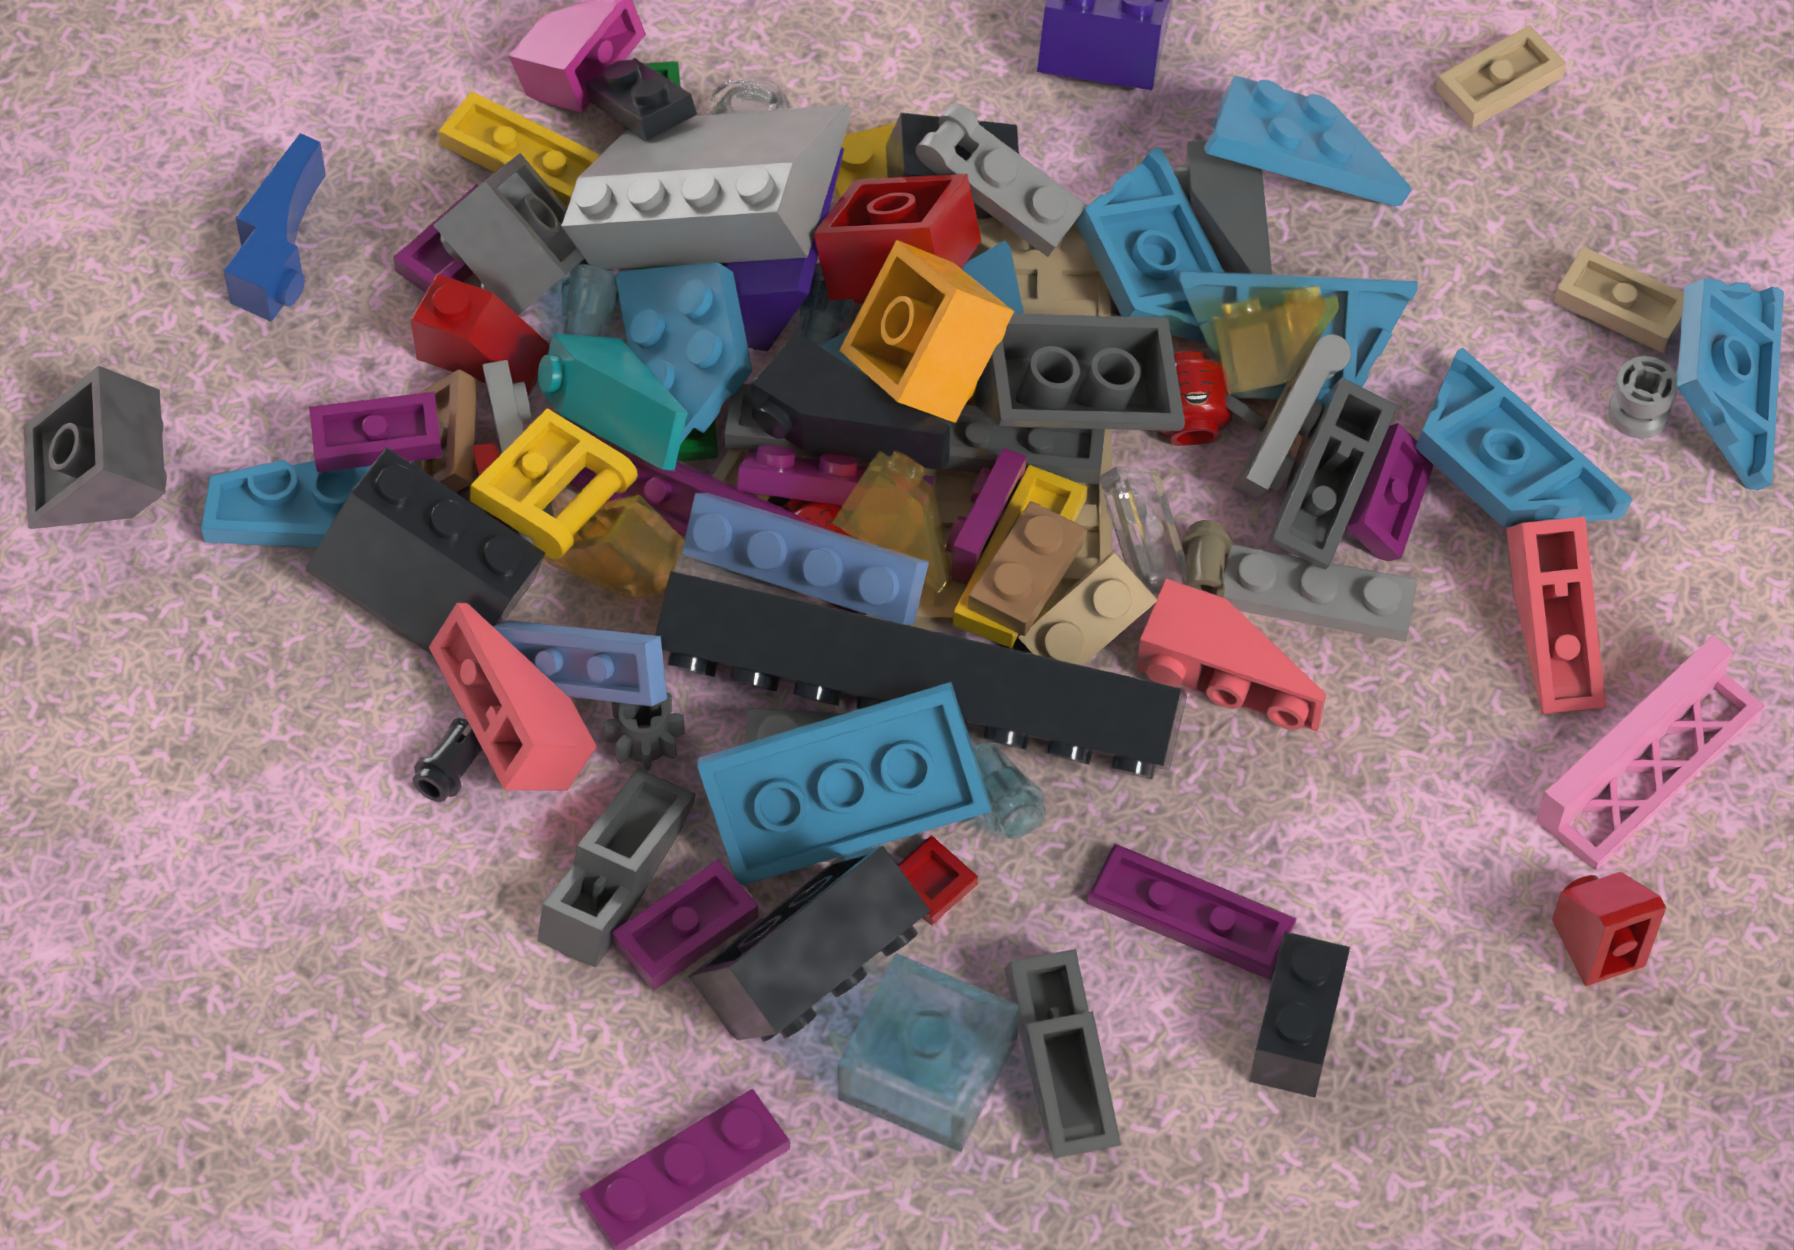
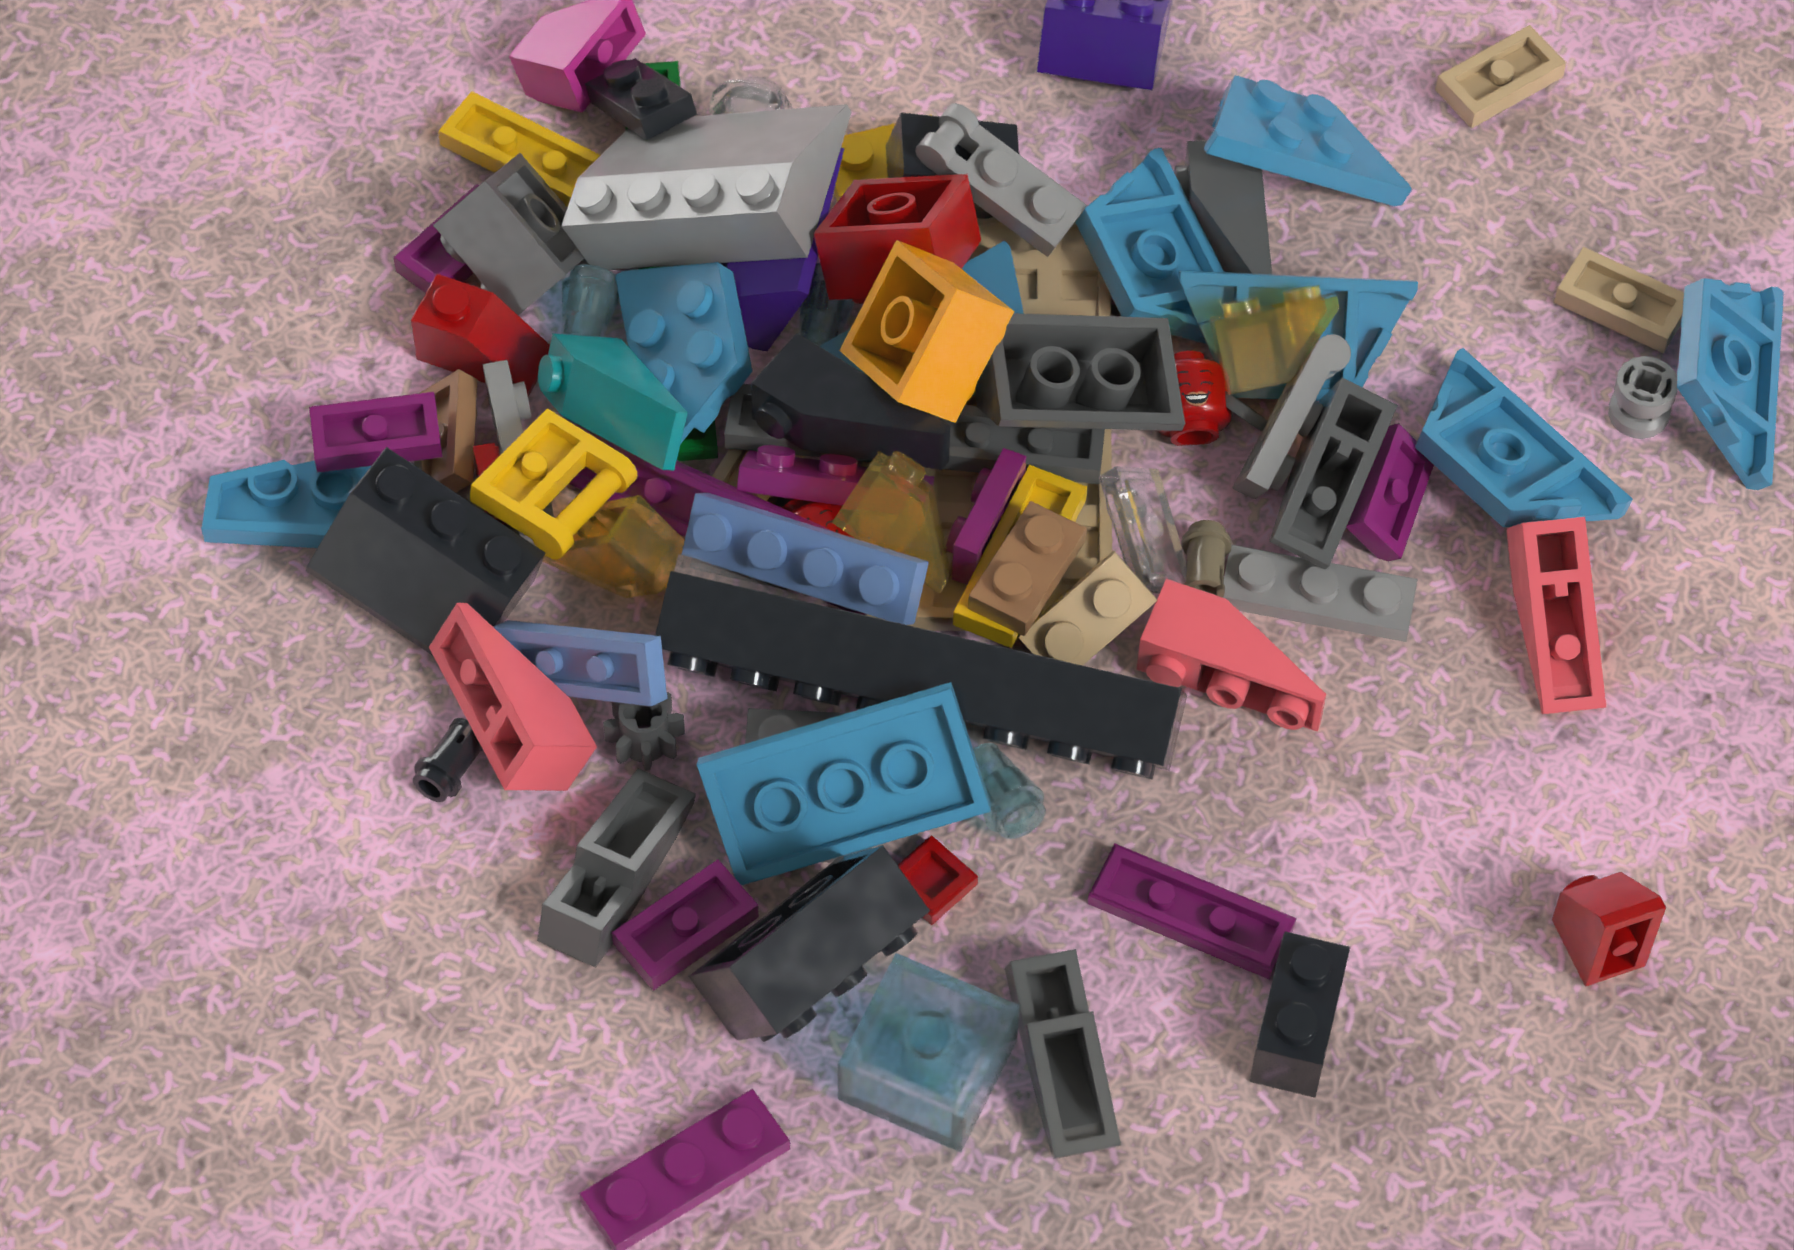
(95, 452): flat silver slope -> none
(268, 265): blue slope -> none
(1636, 734): bright pink fence -> none

